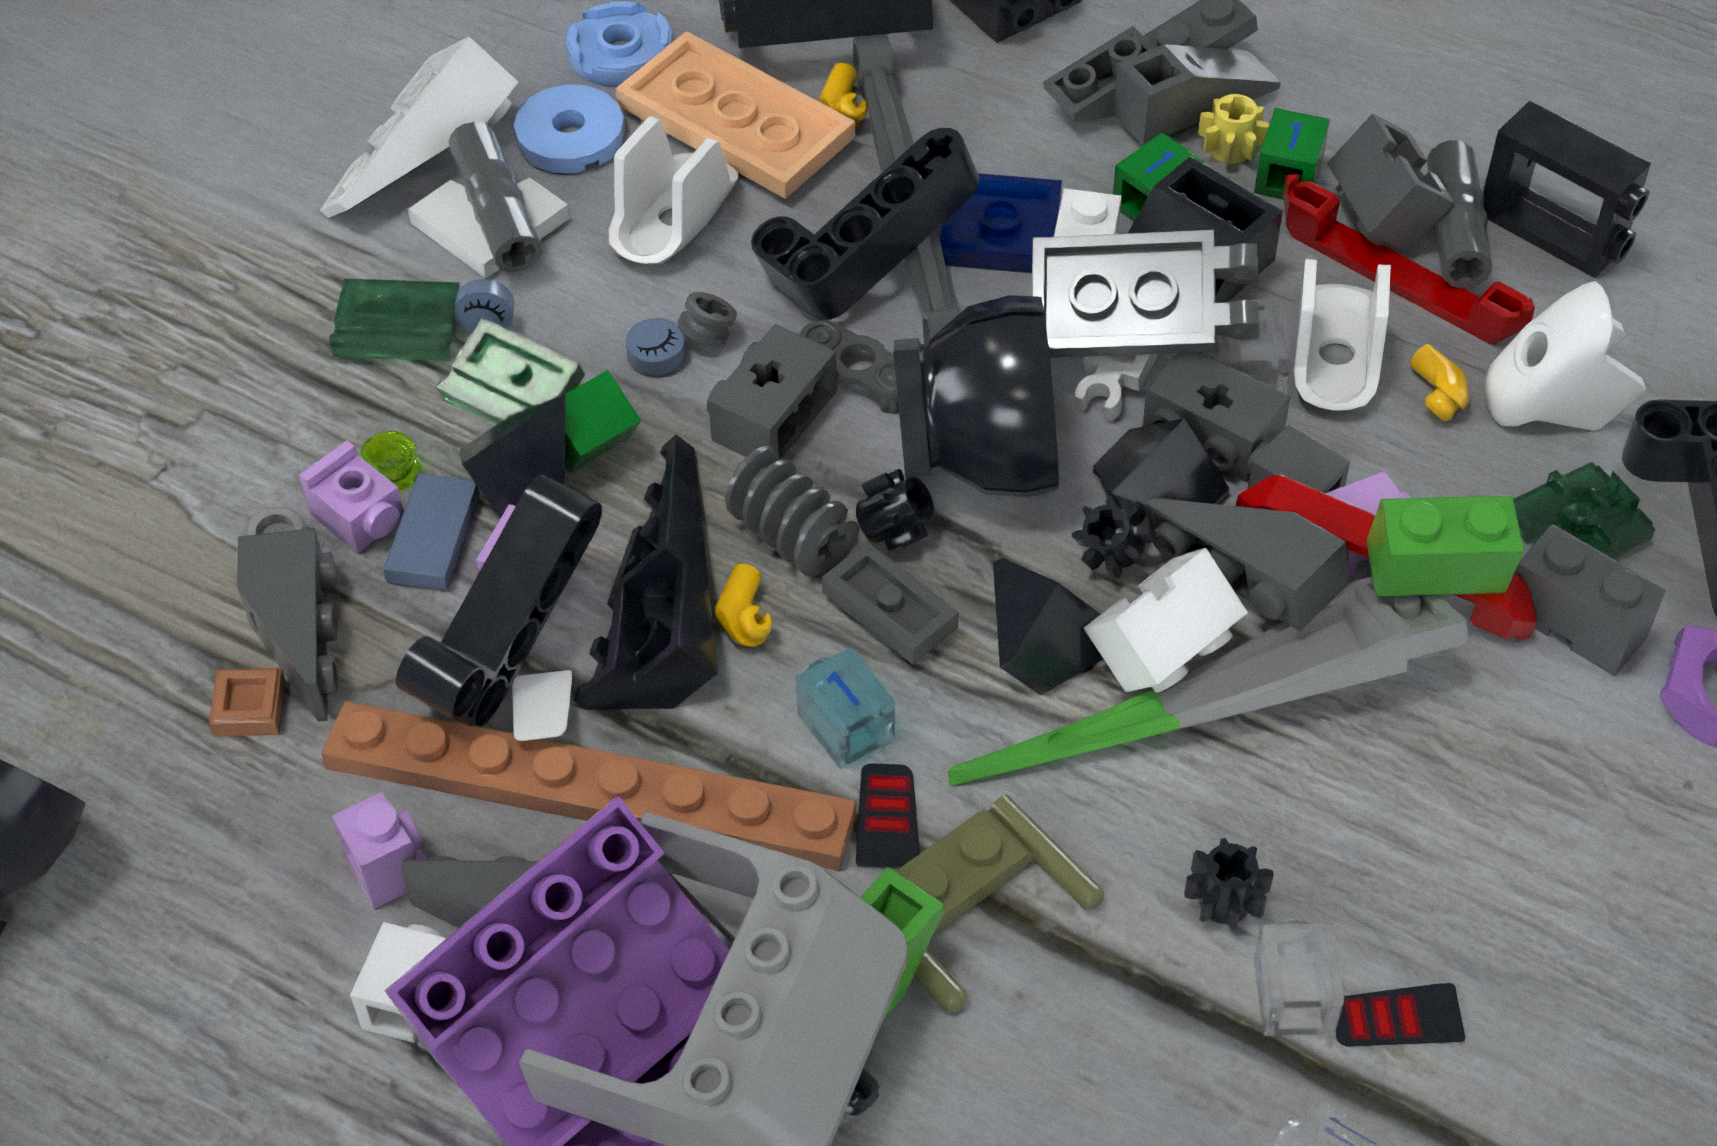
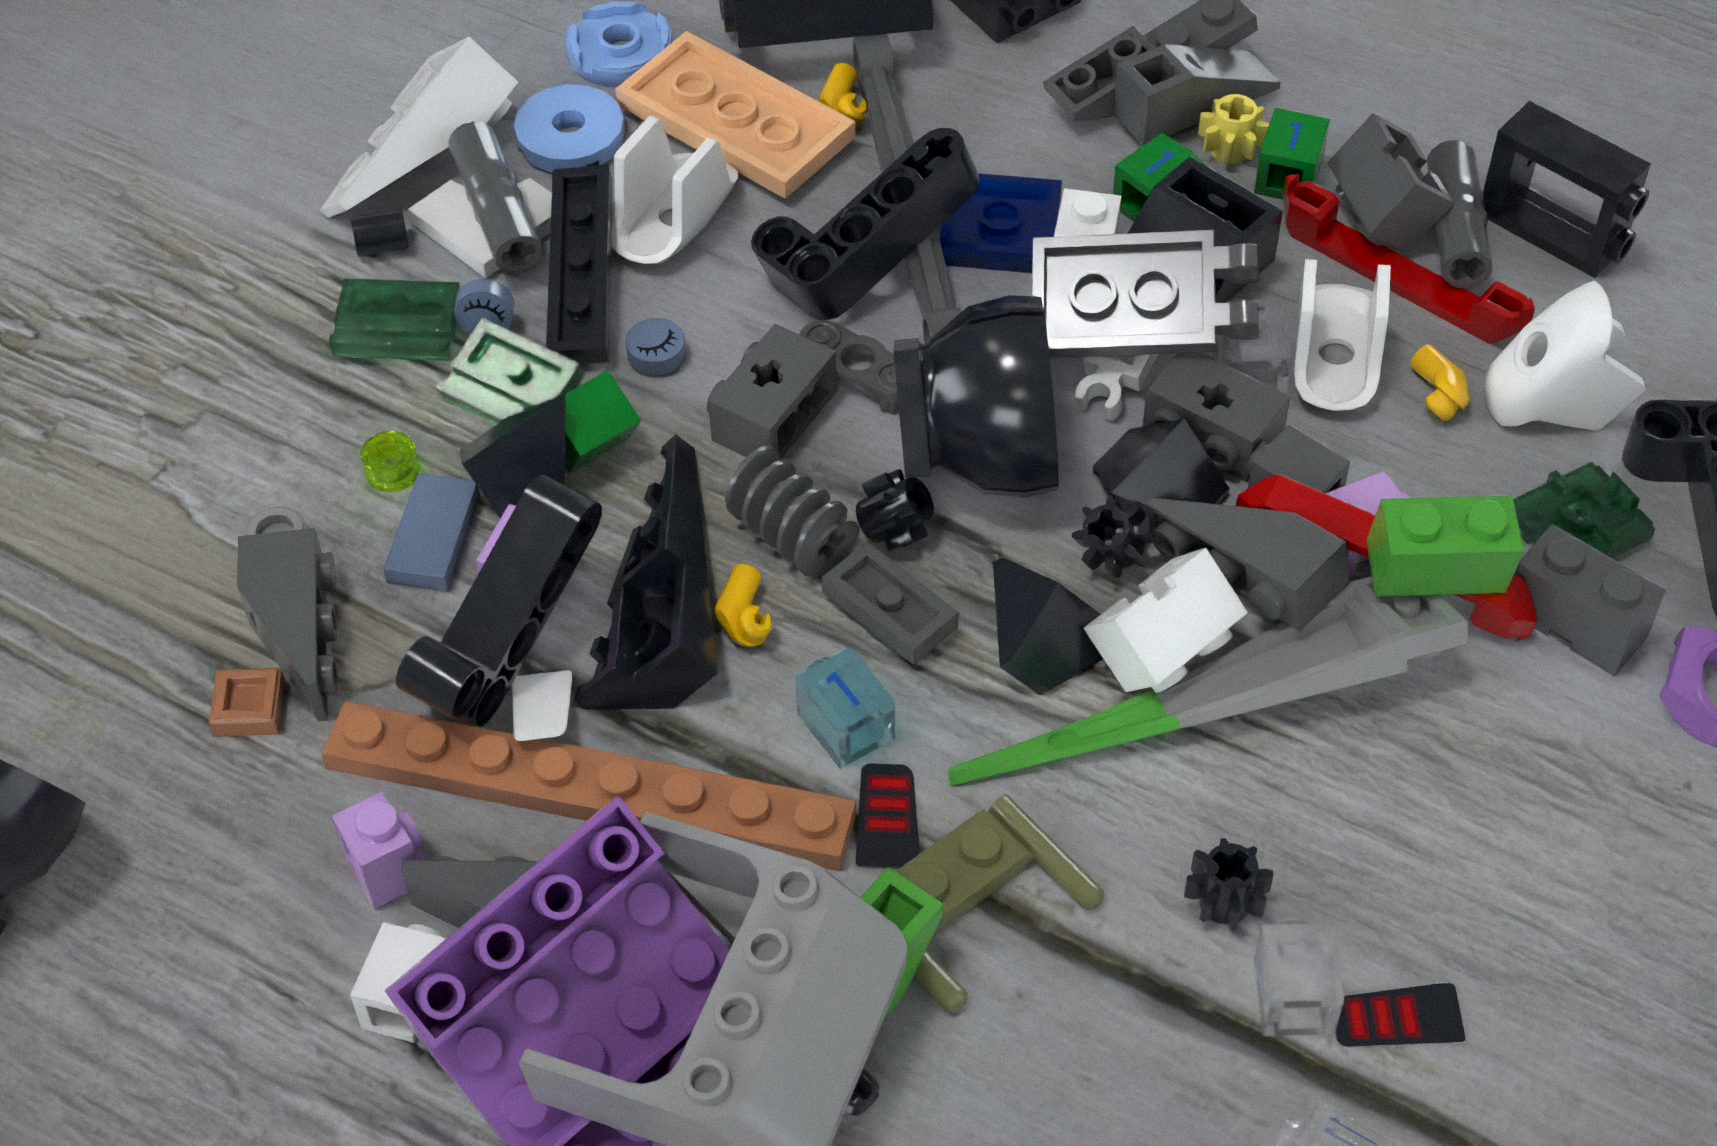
(351, 497): lavender brick -> none
(379, 232): none -> black hinge
(580, 264): none -> black plate
(707, 318): dark grey bush -> none

